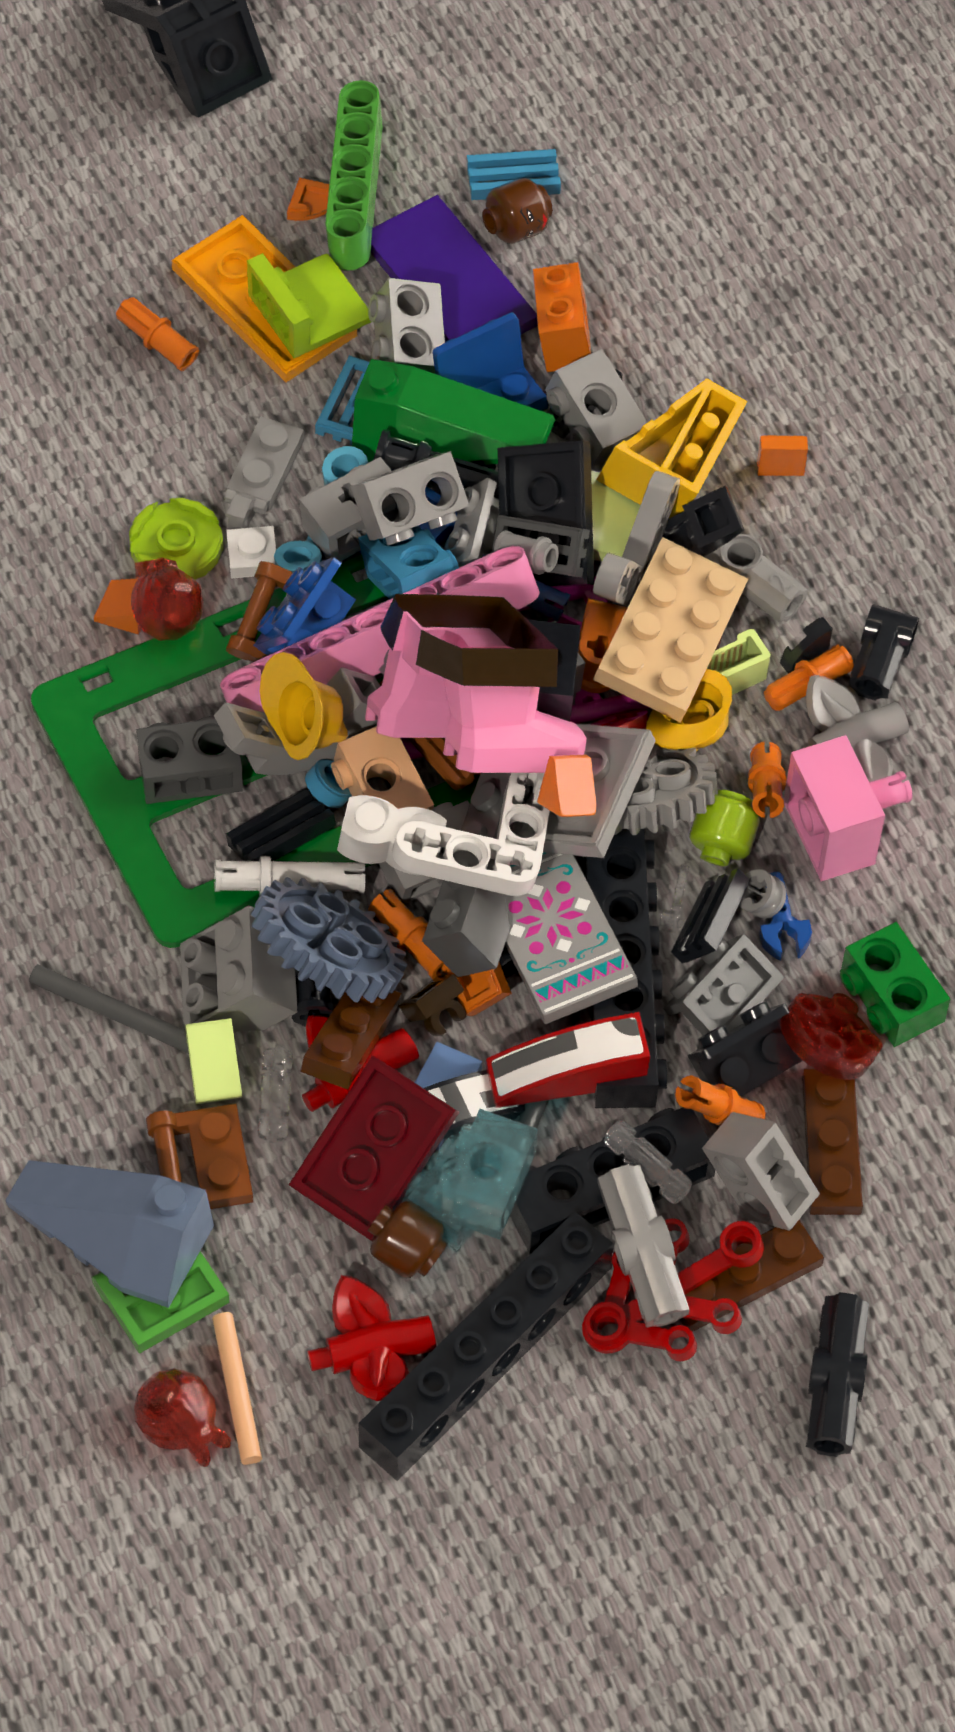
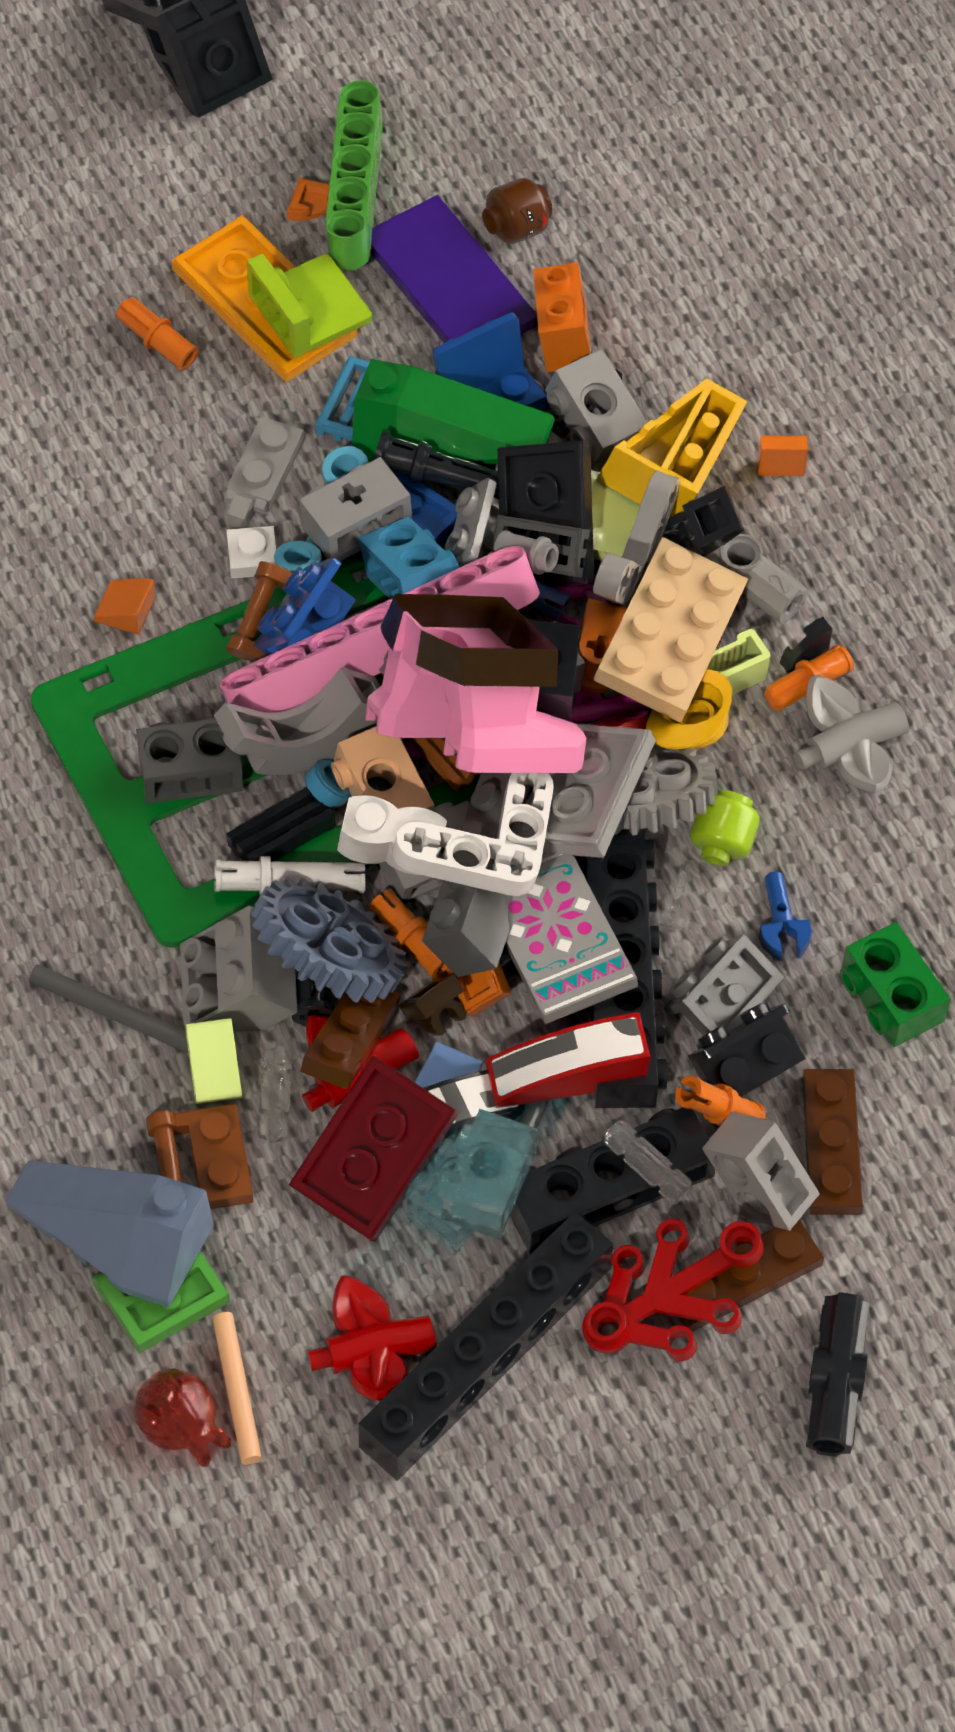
(165, 599): clear red piece -> none
(193, 553): lime tile -> none
(299, 708): yellow piece -> none
(407, 488): light grey brick -> none
(407, 1239): reddish brown head -> none
(415, 332): light grey brick -> none
(510, 167): dark azure tile -> none
(568, 786): slope -> none
(643, 1246): light grey piece -> none
(710, 916): black tile -> none
(767, 779): orange pin -> none
(773, 898): light grey bush -> none
(830, 1035): clear red tile -> none
(838, 807): bright pink brick -> none
(884, 643): black piece -> none

